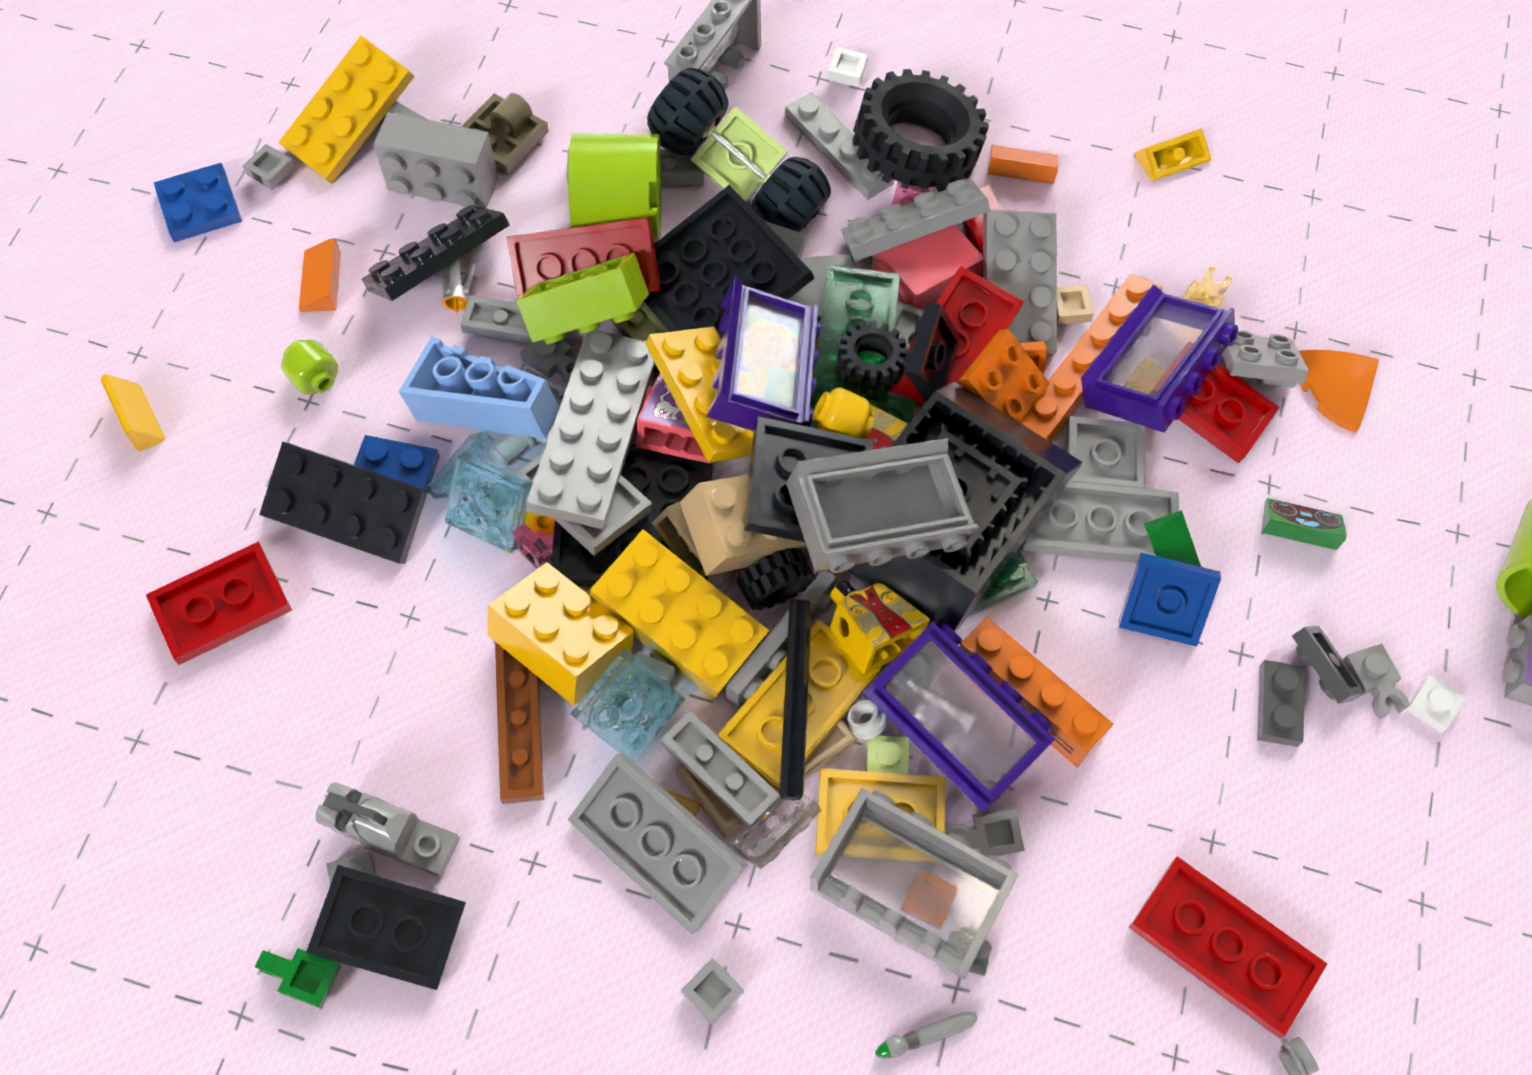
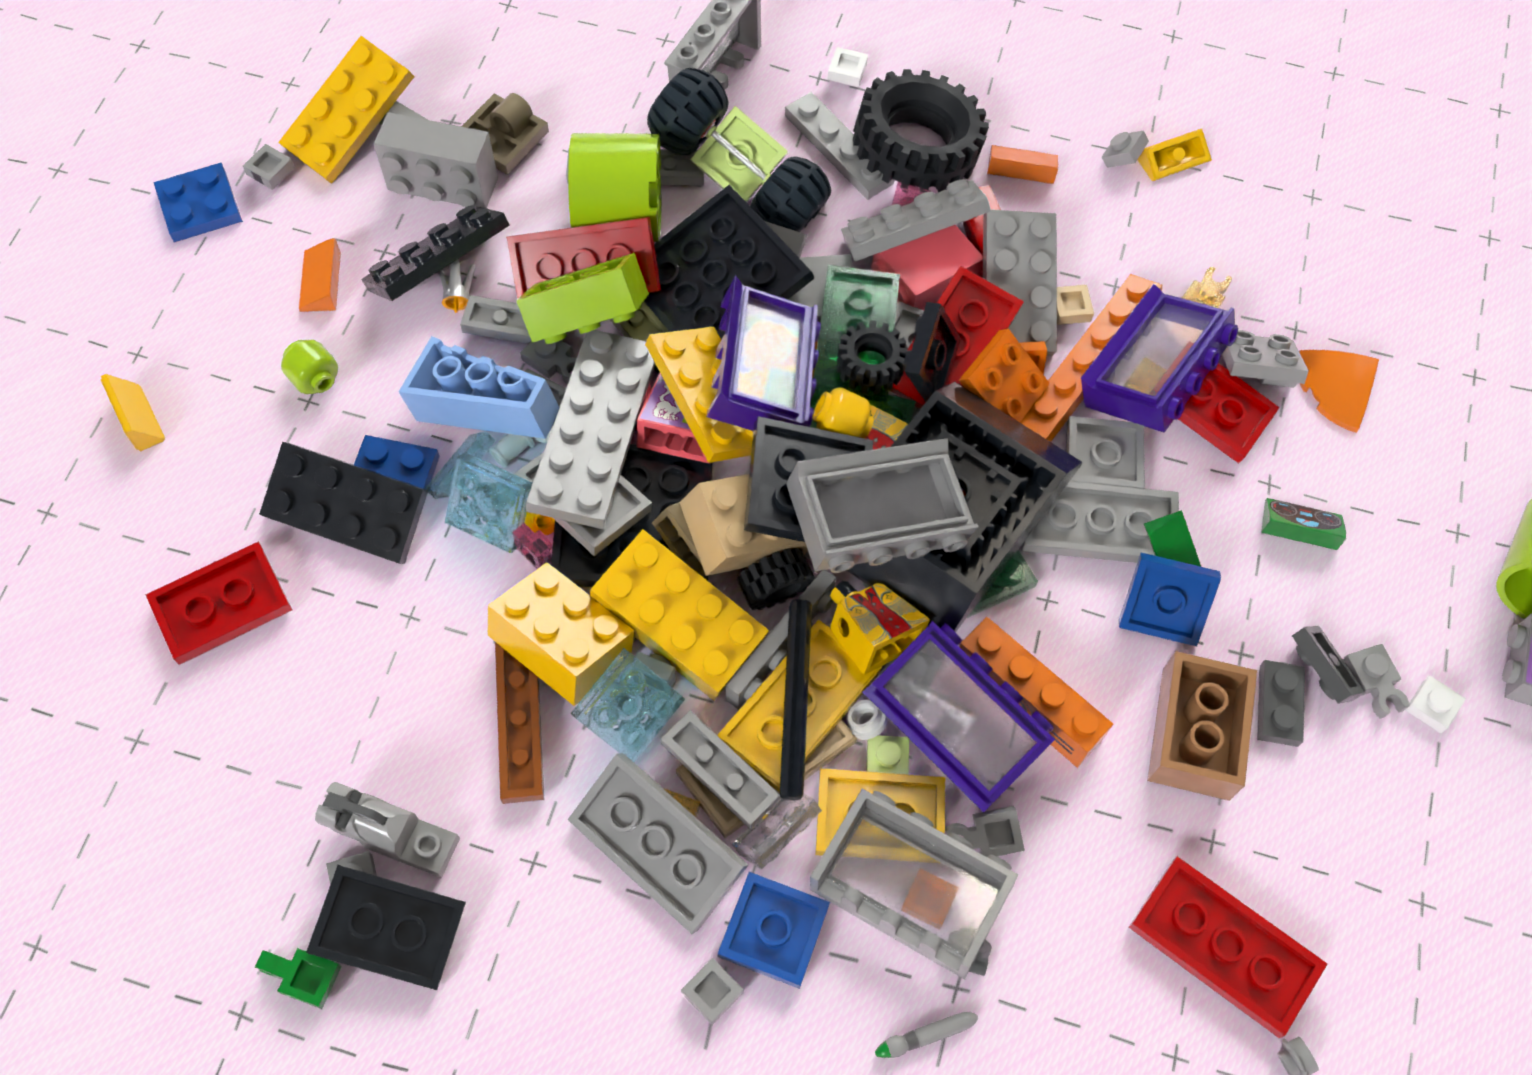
(773, 930): none -> blue plate
(1125, 148): none -> light grey plate
(1203, 726): none -> medium nougat brick

